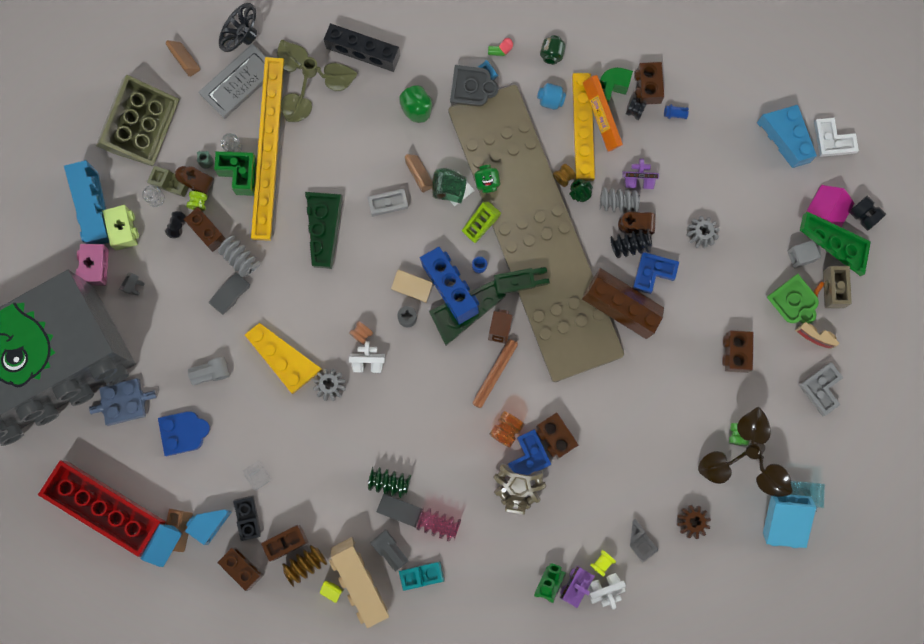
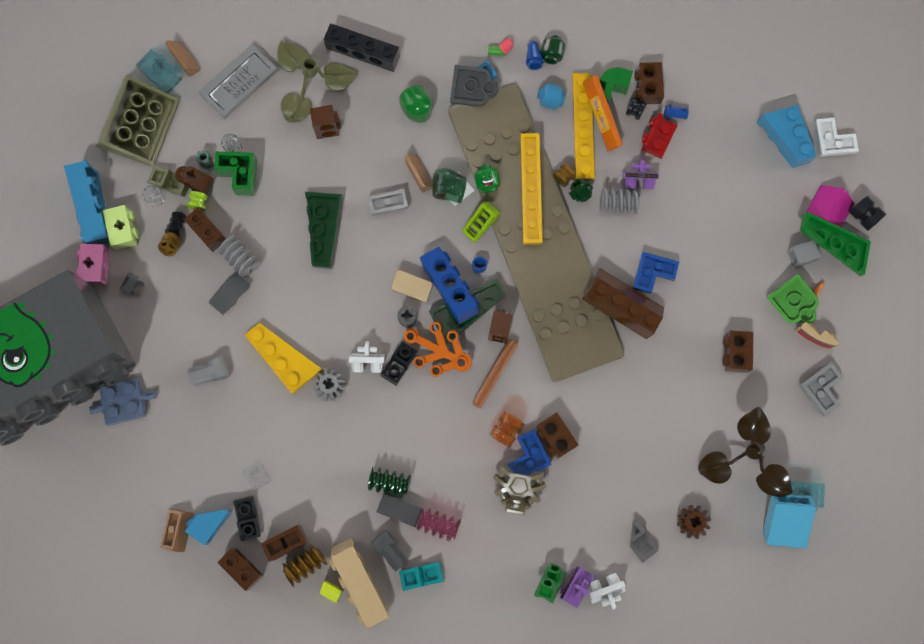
(100, 507): red brick -> none
(152, 63): none -> clear light blue brick
(161, 545): dark azure slope -> none
(165, 247): none -> pearl gold wheel
(182, 432): blue plate -> none
(244, 33): black wheel -> none
(267, 149): yellow plate -> none
(325, 121): none -> reddish brown brick
(361, 332): nougat wheel -> none
(399, 363): none -> black slope
(441, 350): none -> orange plant
(519, 280): dark green hinge -> none
(531, 188): none -> yellow plate
(534, 58): none -> blue cone
(603, 563): neon yellow bush -> none
(631, 243): black piece -> none
(637, 221): reddish brown piece -> none
(659, 136): none -> red bracket
(709, 231): light grey gear -> none
(735, 438): bright green wheel -> none
(837, 287): dark tan brick -> none

